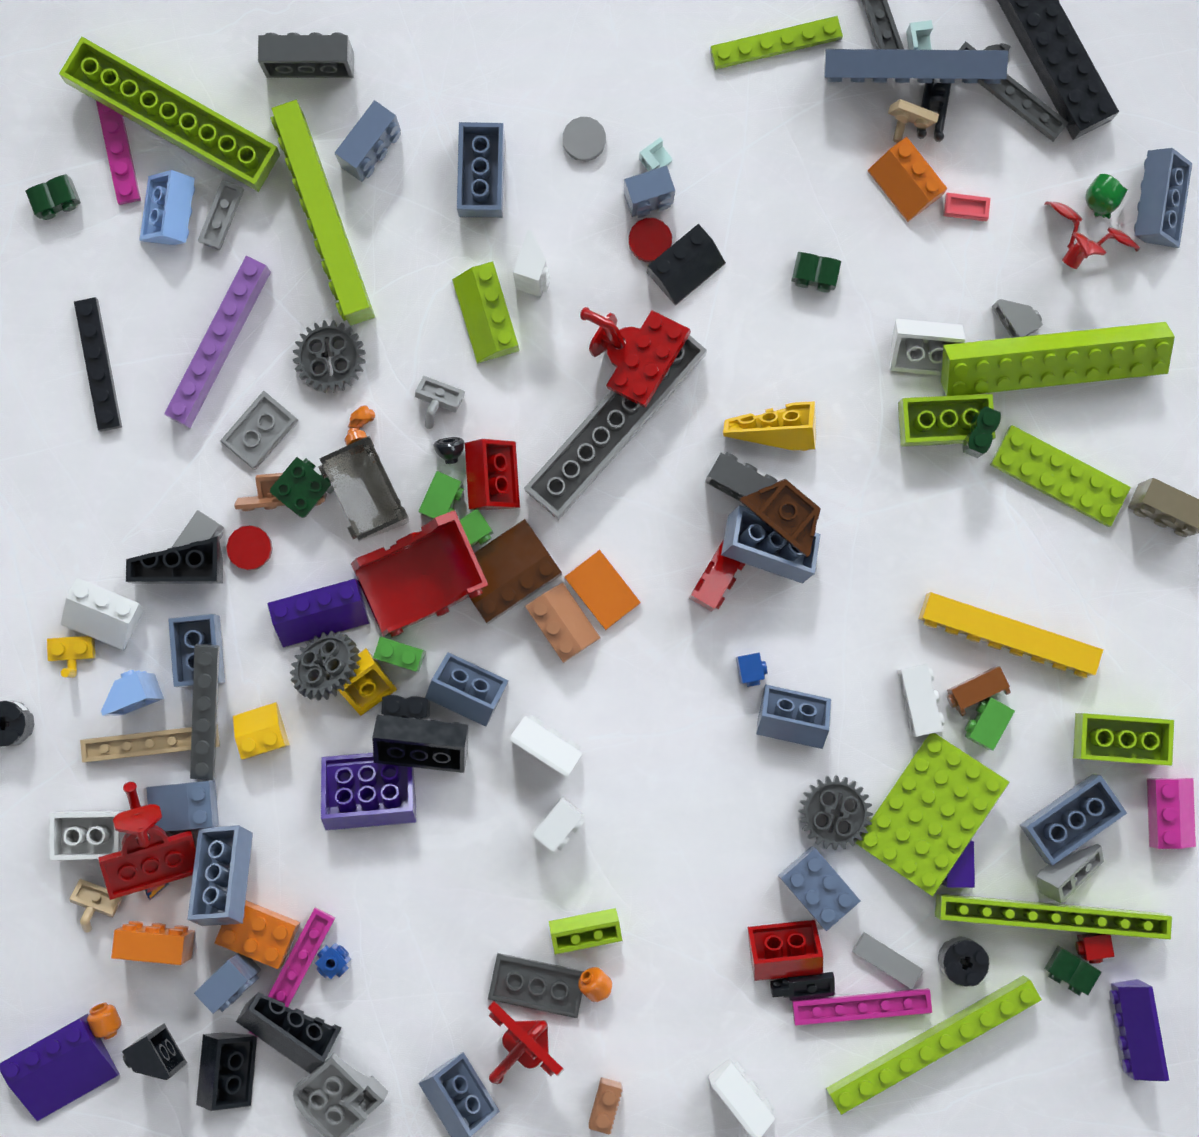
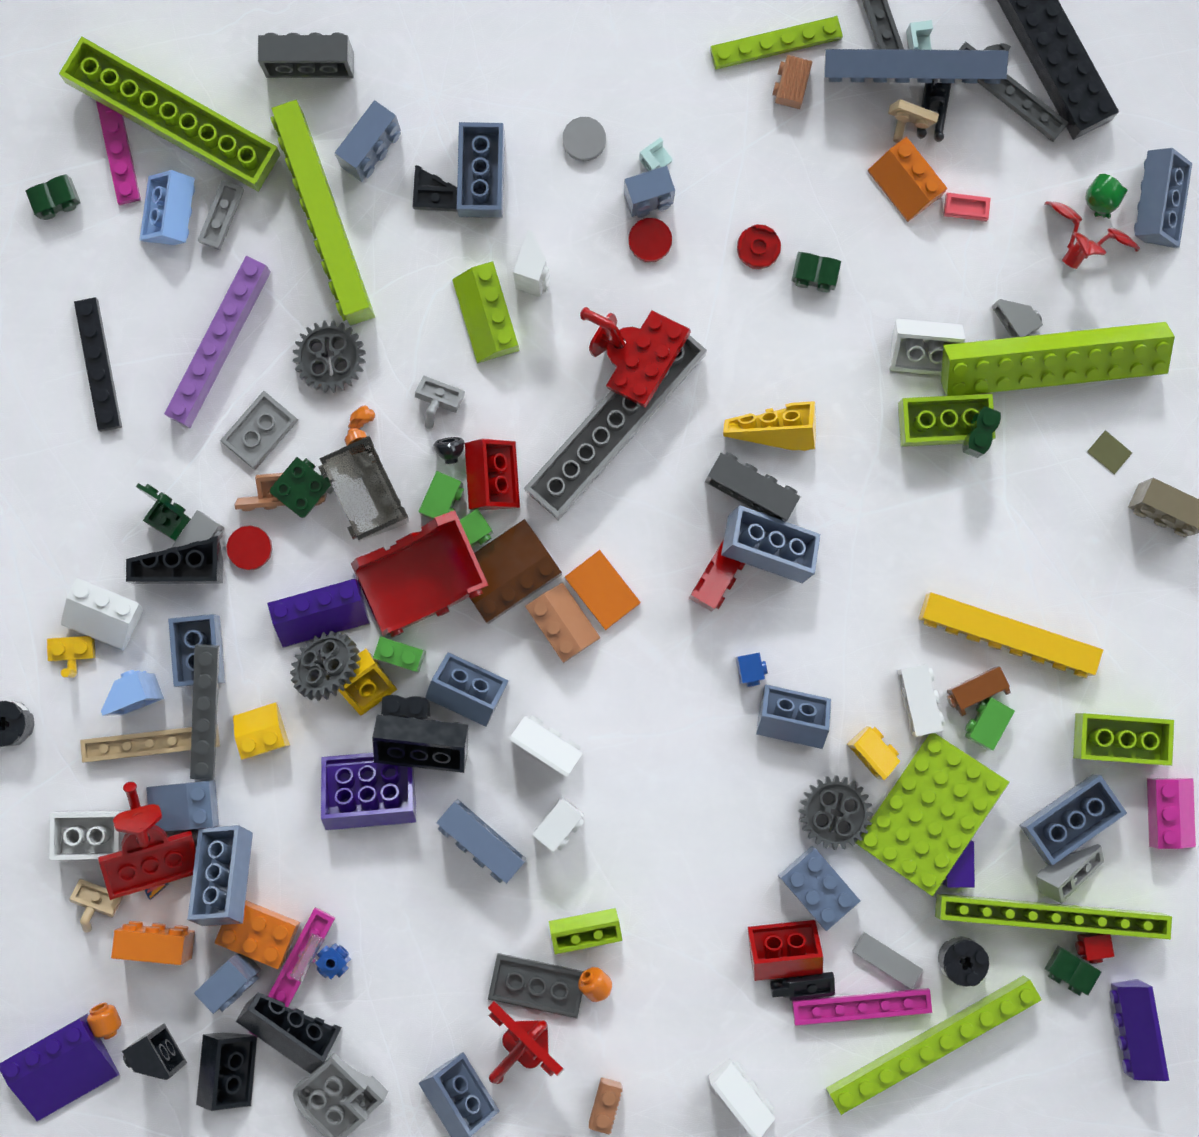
(163, 515): none -> dark green bracket
(307, 957): none -> clear pin
(432, 192): none -> black wing
(481, 841): none -> sand blue brick
(686, 264): black slope -> none
(758, 246): none -> red tile
(786, 512): reddish brown wing -> none
(793, 81): none -> nougat brick
(874, 752): none -> yellow slope
(1060, 476): lime plate -> none
(1109, 452): none -> olive sticker

